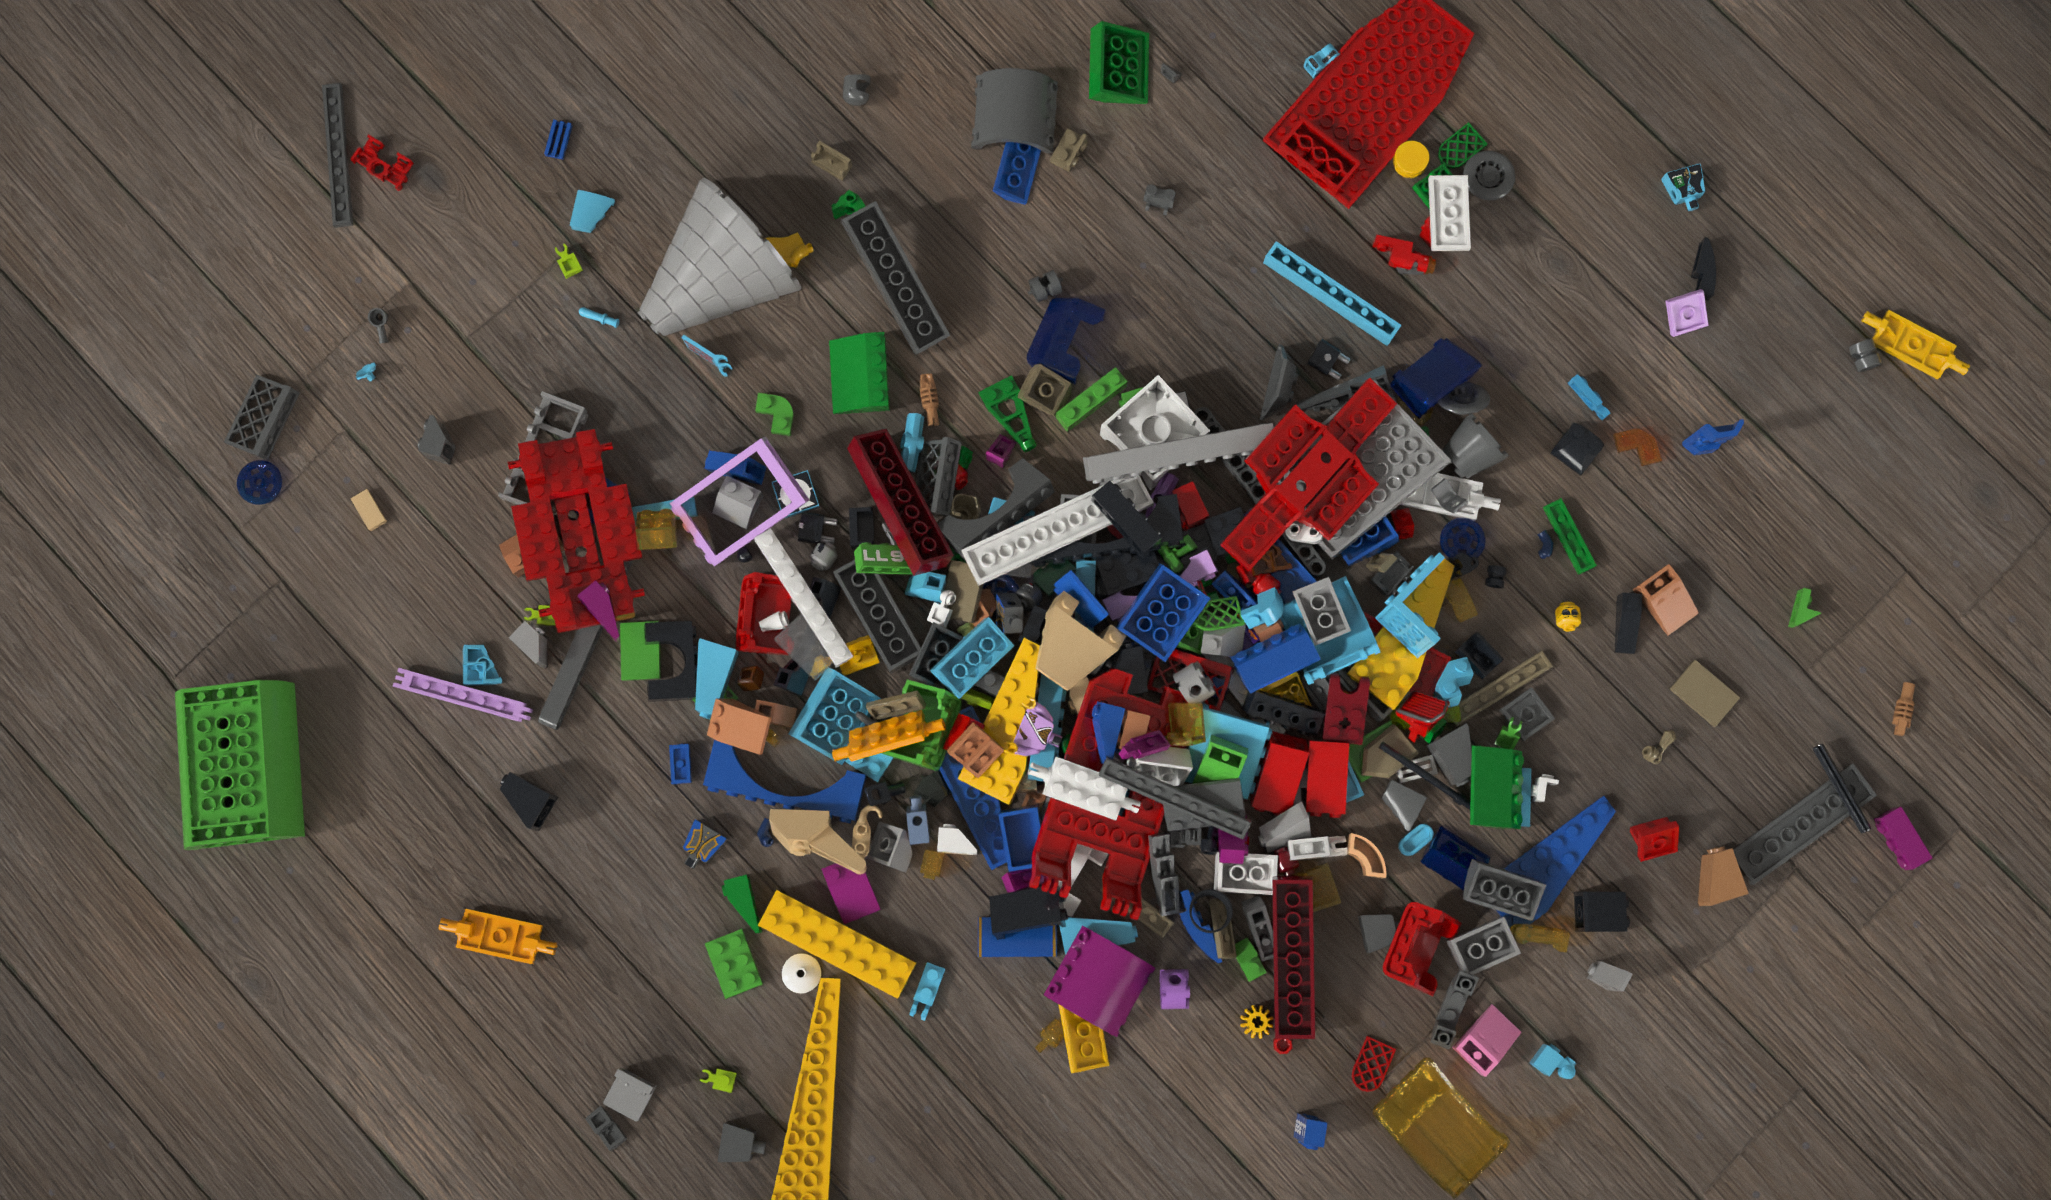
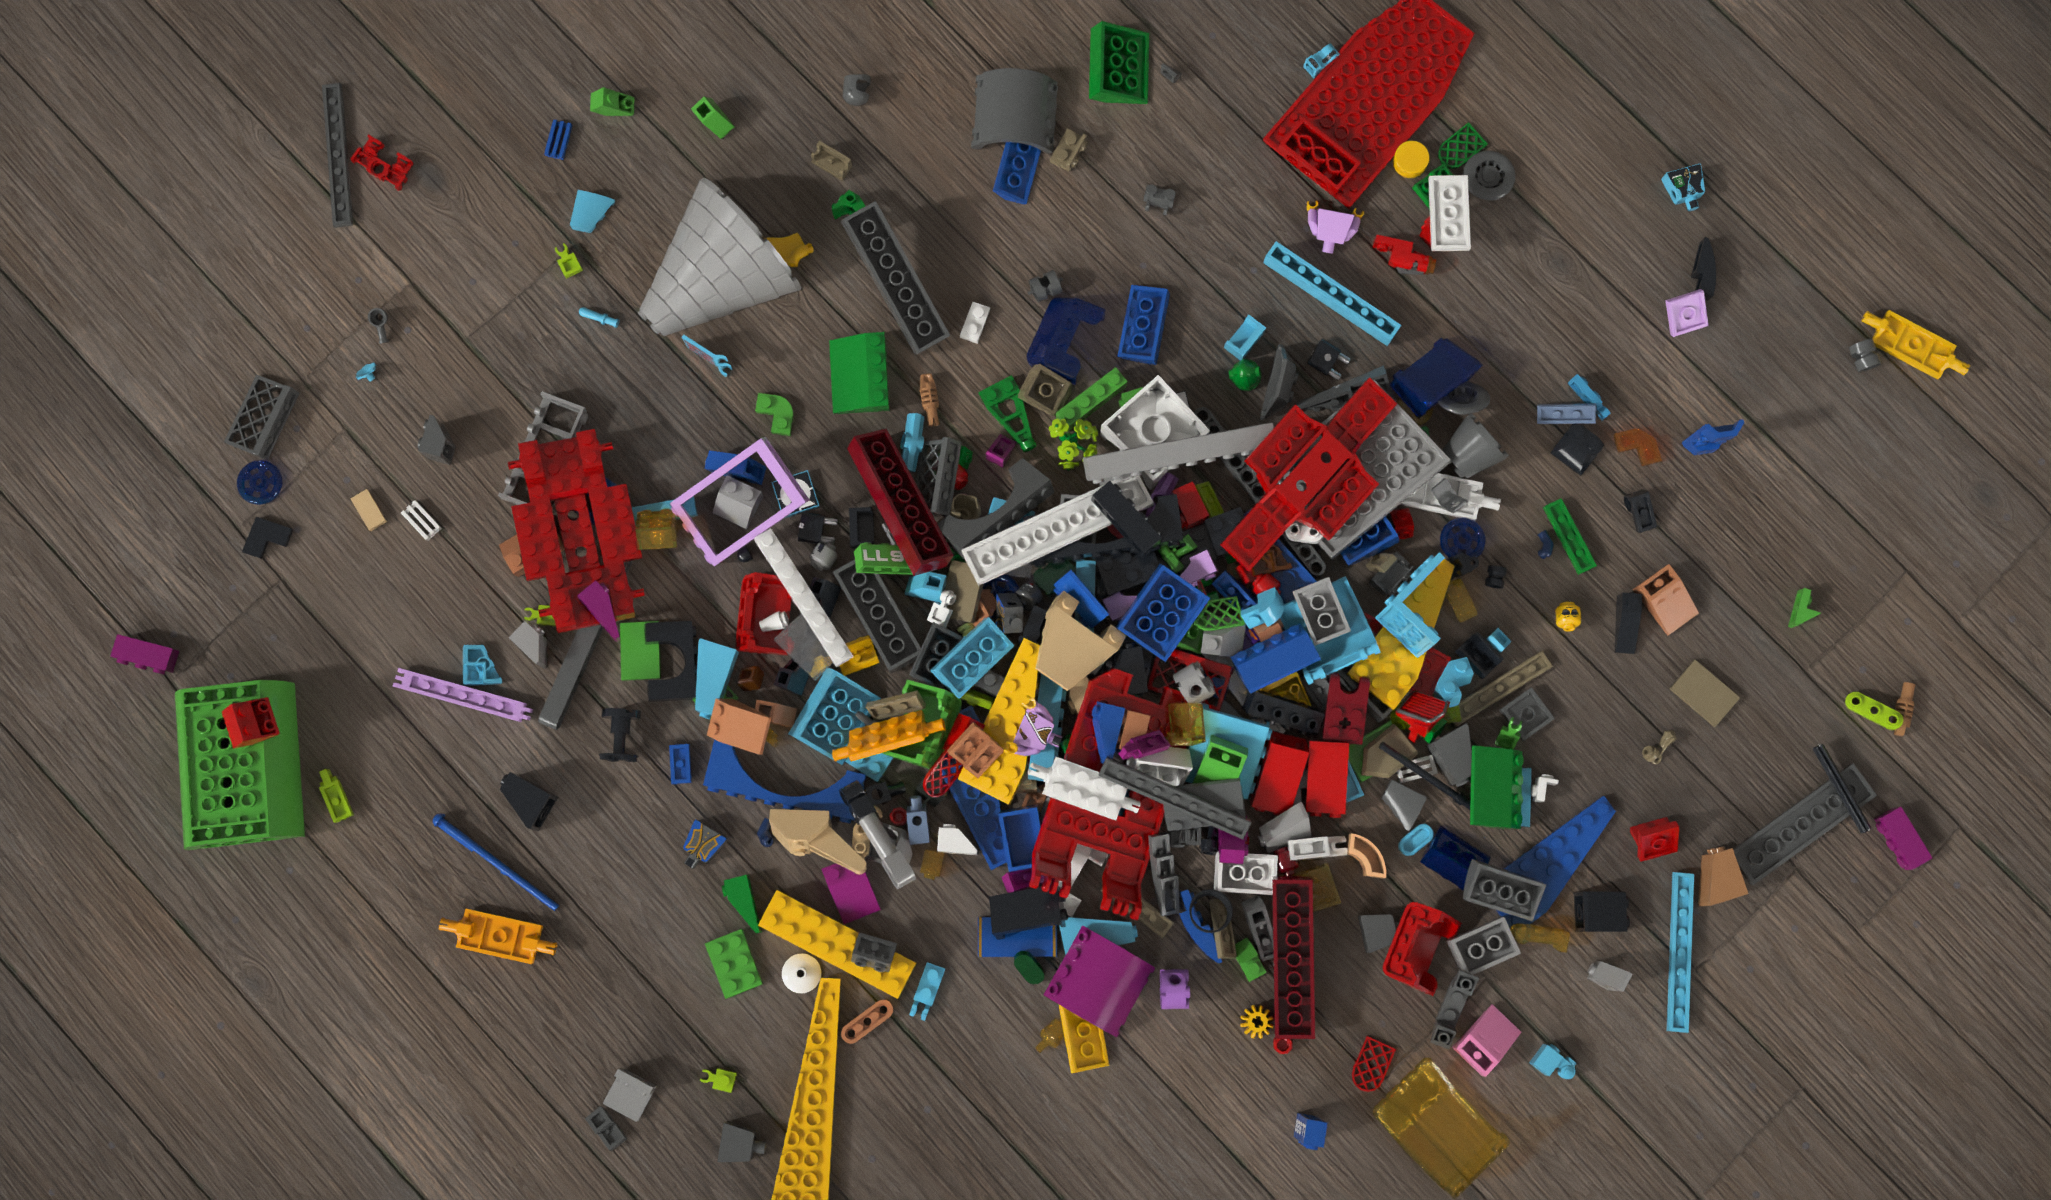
(144, 654): none -> magenta brick
(250, 722): none -> red slope
(264, 532): none -> black tile
(334, 797): none -> lime hinge
(411, 509): none -> white tile
(439, 821): none -> blue bar
(611, 103): none -> bright green slope
(620, 727): none -> black piece
(712, 117): none -> bright green slope
(860, 1027): none -> nougat plate
(865, 815): none -> light grey piece
(873, 952): none -> dark grey bracket
(898, 816): none -> red tile
(933, 769): none -> red window
(975, 322): none -> white plate
(1029, 967): none -> dark green tile
(1069, 441): none -> lime plant
(1144, 324): none -> blue slope
(1209, 499): none -> lime plate
(1245, 338): none -> medium azure panel
(1245, 375): none -> green helmet
(1332, 225): none -> lavender torso
(1498, 640): none -> medium azure plate
(1566, 413): none -> sand blue tile
(1641, 508): none -> black plate
(1680, 952): none -> medium azure plate
(1880, 718): none -> lime plate

